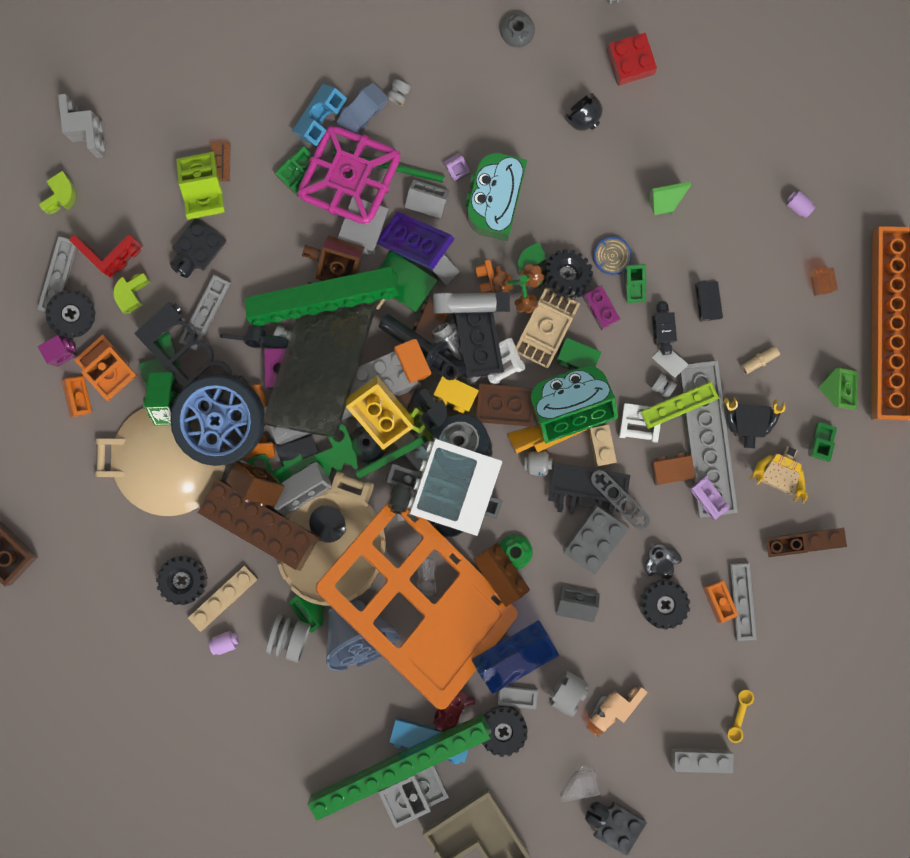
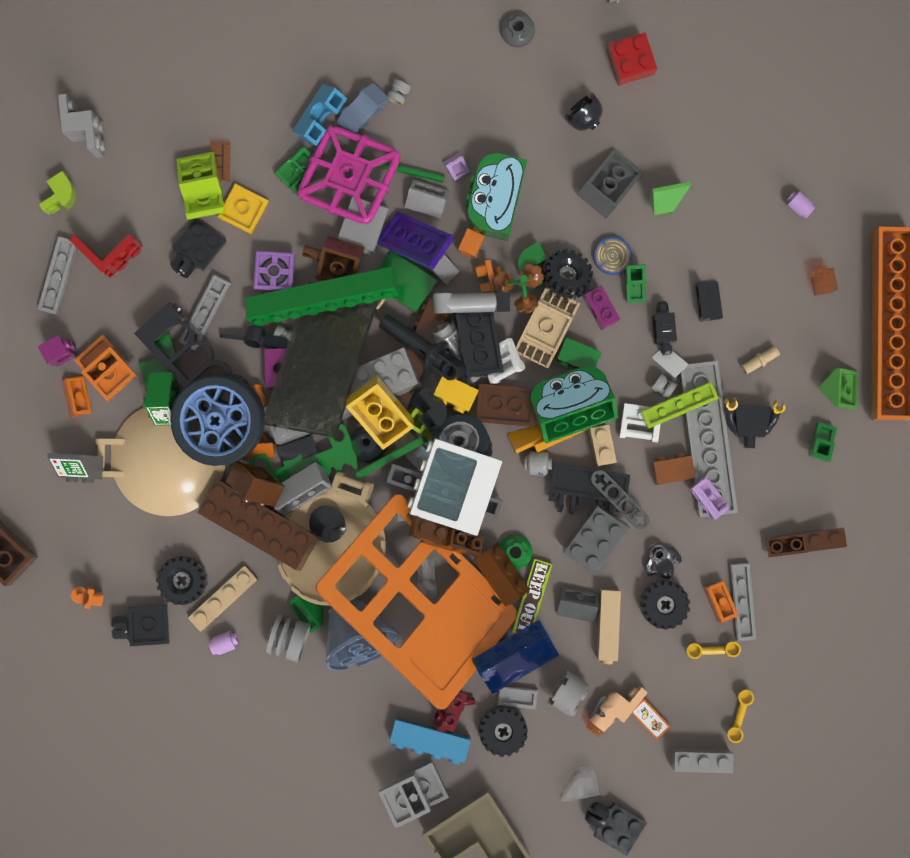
(63, 325): black bush -> none
(77, 466): none -> dark grey slope
(87, 596): none -> orange hips
(125, 292): lime brick -> none
(143, 625): none -> black plate
(243, 209): none -> yellow tile
(274, 271): none -> medium lavender piece
(399, 498): pearl dark grey brick -> none
(399, 767): green brick -> none
(412, 361): orange slope -> none
(446, 537): none -> reddish brown slope
(471, 243): none -> orange brick
(532, 600): none -> tile
(608, 626): none -> tan brick
(610, 183): none -> dark grey slope
(650, 719): none -> tile
(730, 649): none -> yellow bar
(782, 474): torso -> none

